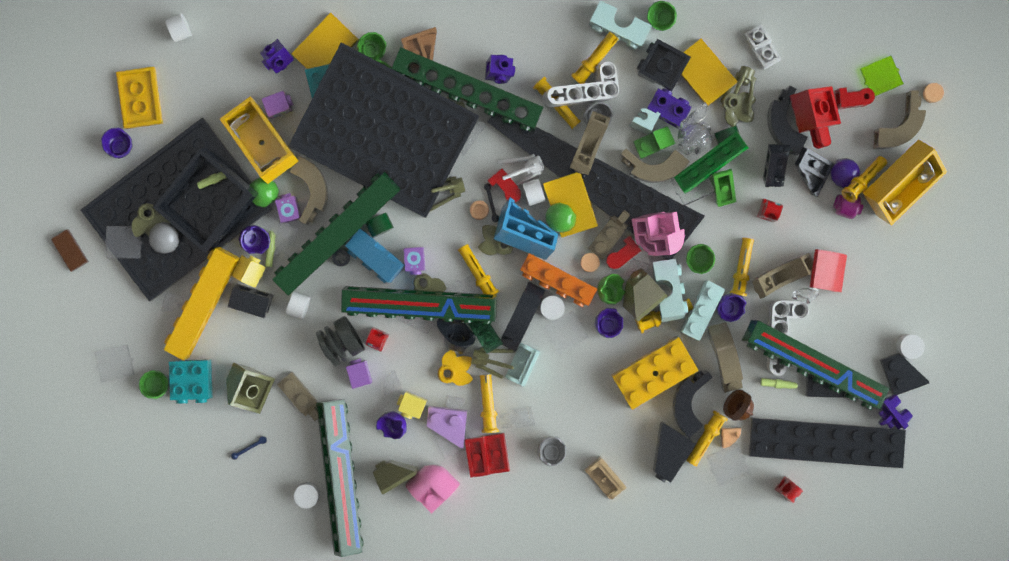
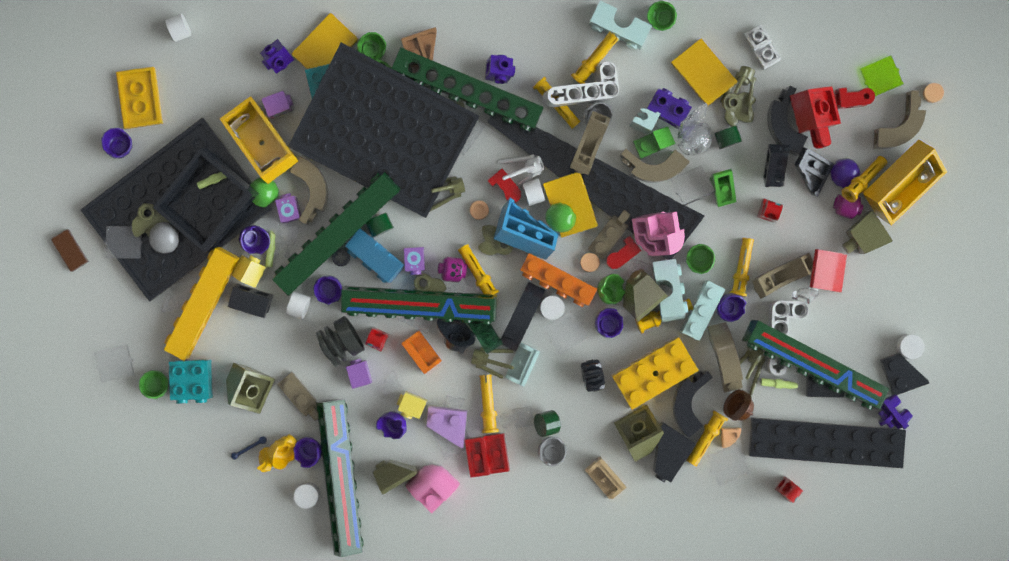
(278, 454): none -> yellow hair
(307, 452): none -> dark purple hair
(327, 289): none -> dark purple hair
(421, 352): none -> orange hinge
(452, 269): none -> magenta head
(457, 366): yellow plate -> none
(495, 218): black hinge -> none
(547, 423): none -> dark green piece
(592, 375): none -> black gear
(639, 432): none -> olive slope
(663, 64): black plate -> none
(711, 162): green plate -> none
(756, 359): none -> olive plant
(866, 235): none -> olive torso

